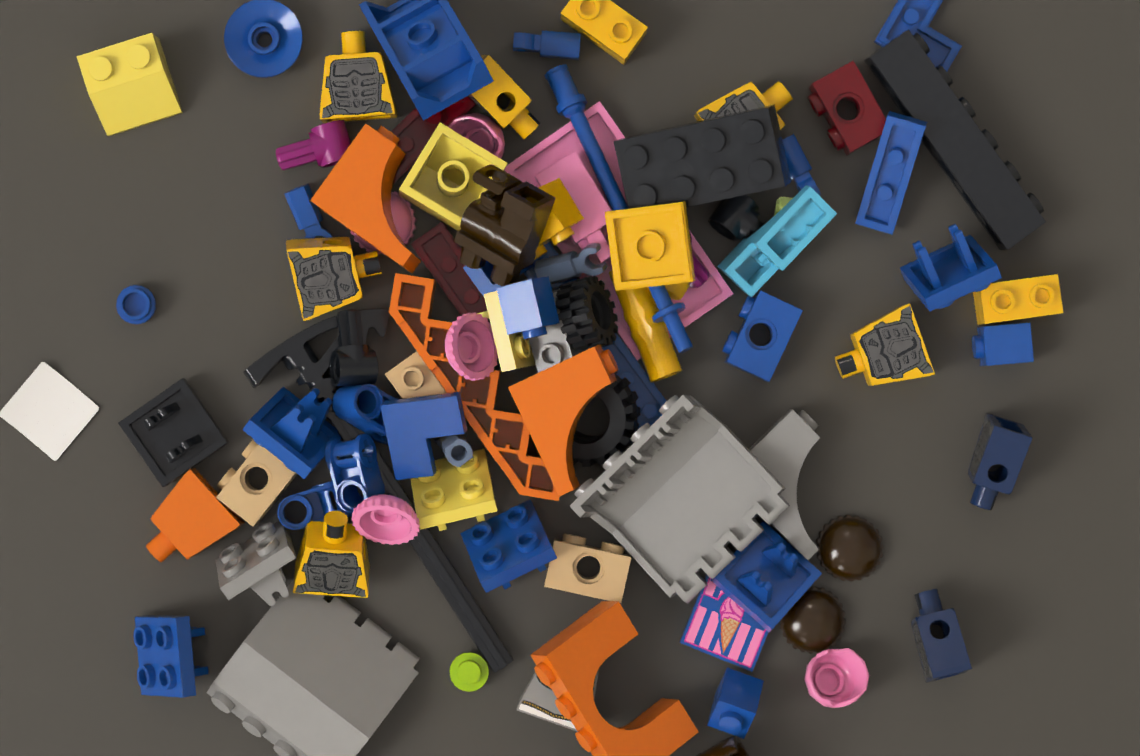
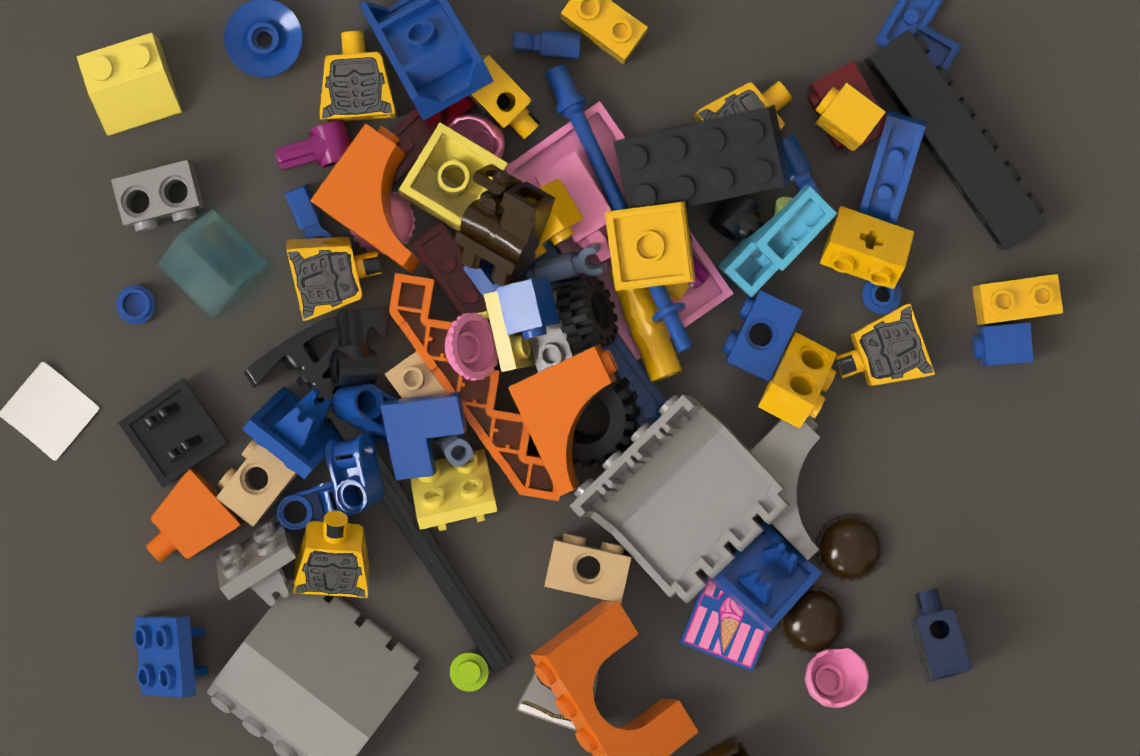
(156, 185): none -> light grey brick
(211, 262): none -> clear light blue slope
(386, 520): bright pink hat -> none
(508, 546): blue plate -> none
(735, 703): blue brick -> none
(799, 380): none -> yellow brick
(848, 116): none -> yellow brick
(867, 247): none -> yellow brick
(876, 306): none -> blue plate
(949, 271): blue plate -> none
(998, 443): dark blue torso -> none

